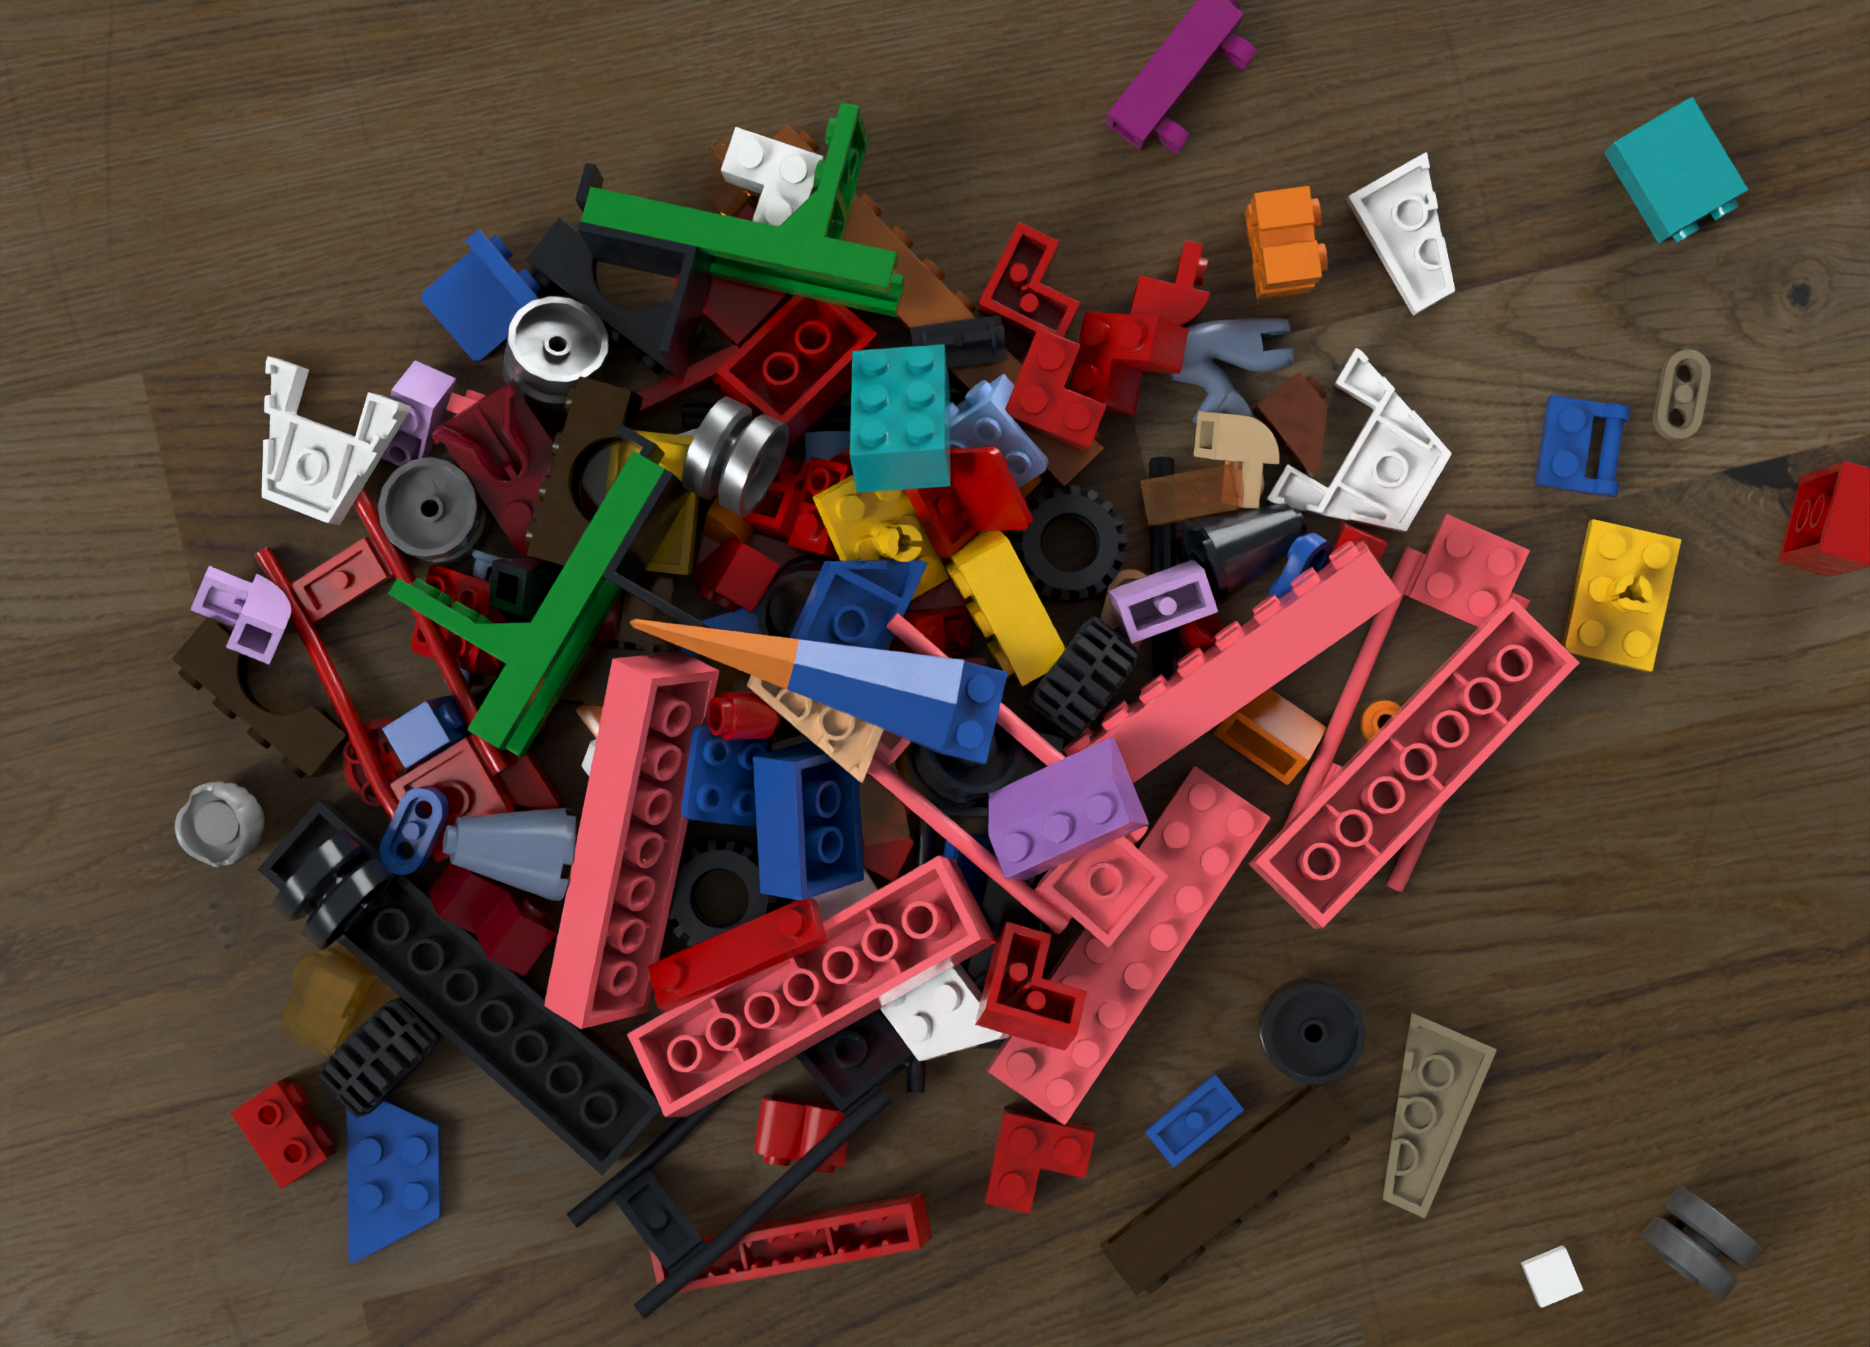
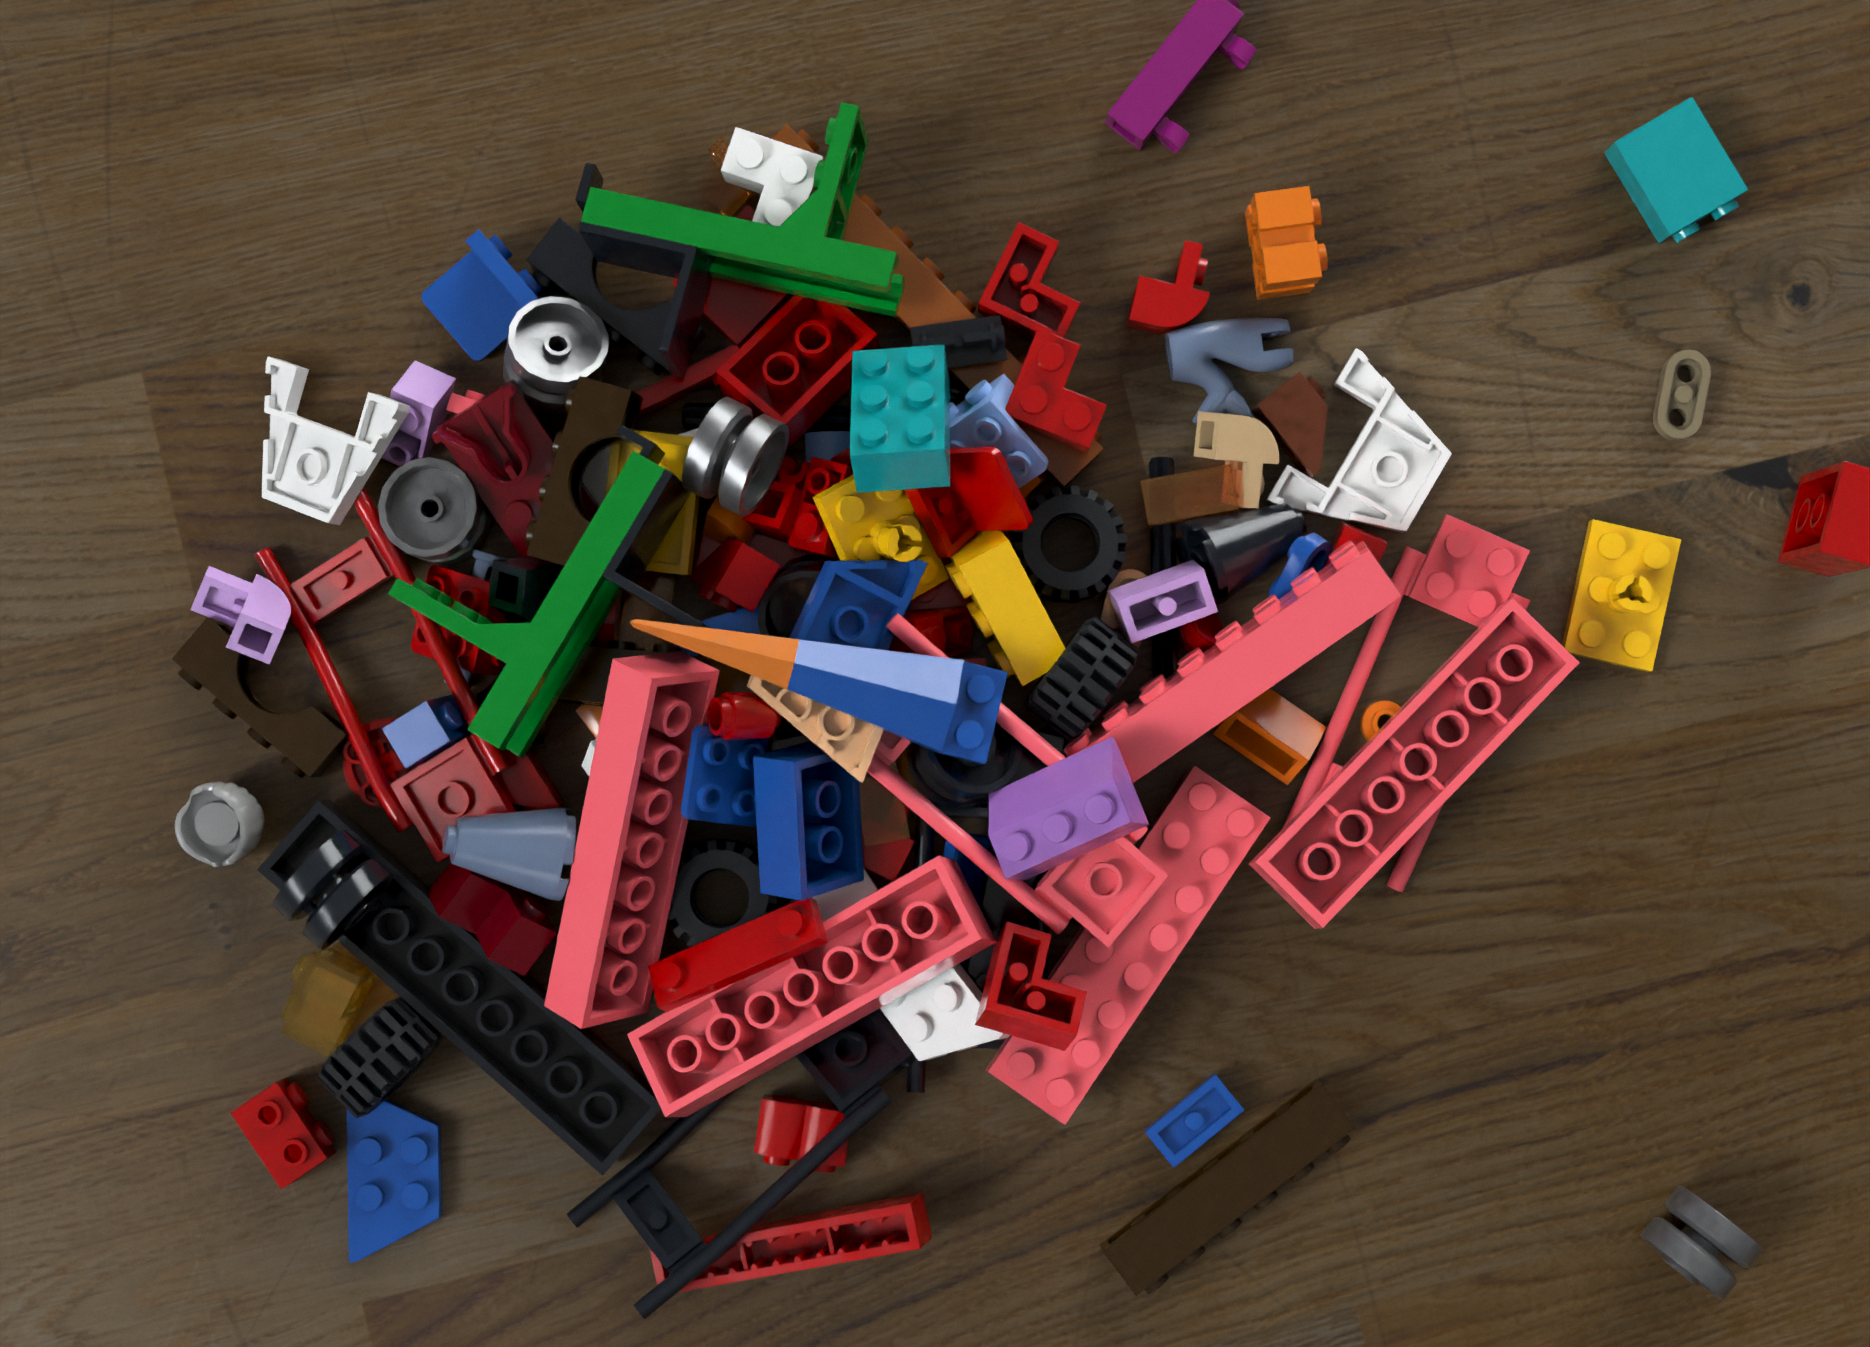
(413, 826): blue plate -> none
(1031, 1143): red brick -> none
(1118, 351): red brick -> none
(1283, 1028): black wheel -> none
(1406, 233): white wing -> none
(1433, 1104): dark tan wing -> none
(1551, 1276): white tile -> none
(1567, 441): blue plate -> none

